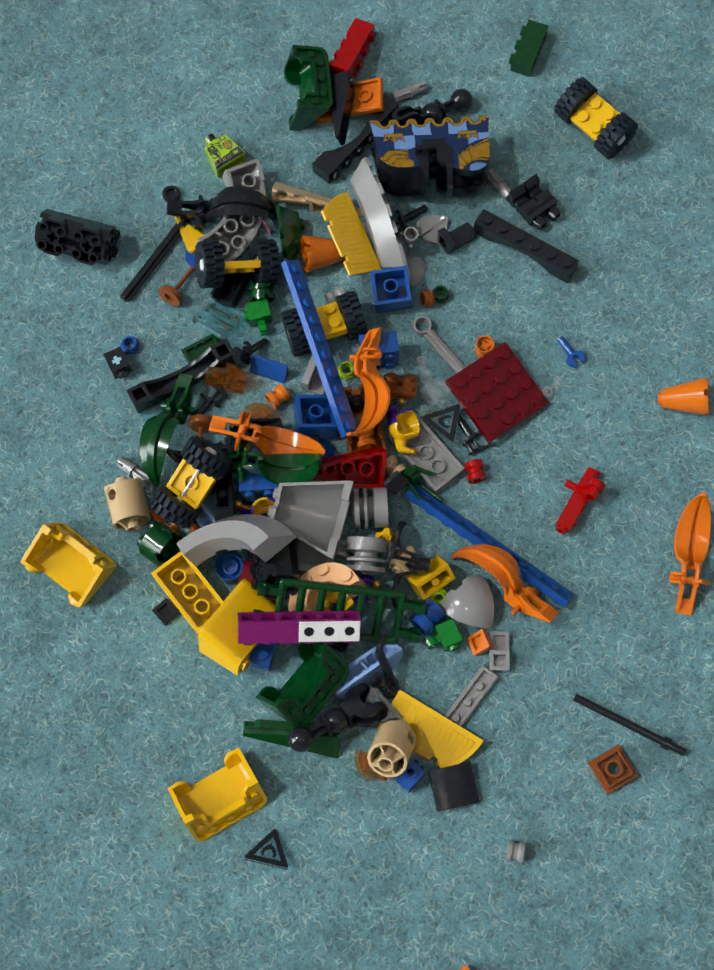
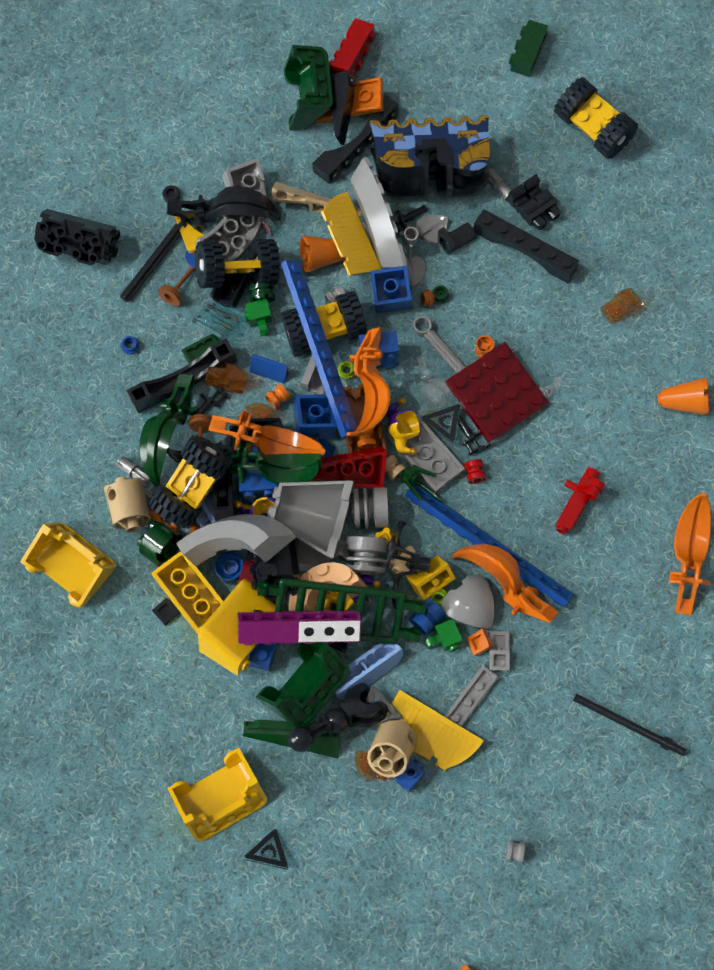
(117, 363): black brick -> none
(223, 153): torso -> none
(247, 351): black piece -> none
(290, 232): dark green wedge -> none
(356, 403): black plate -> none
(385, 683): black piece -> none
(395, 482): black slope -> none
(401, 385): dark orange piece -> none
(409, 91): light grey axle -> none
(453, 786): black slope -> none
(460, 100): black piece -> none
(570, 352): blue bar -> none
(609, 781): dark orange piece -> none
(623, 303): none -> clear orange brick

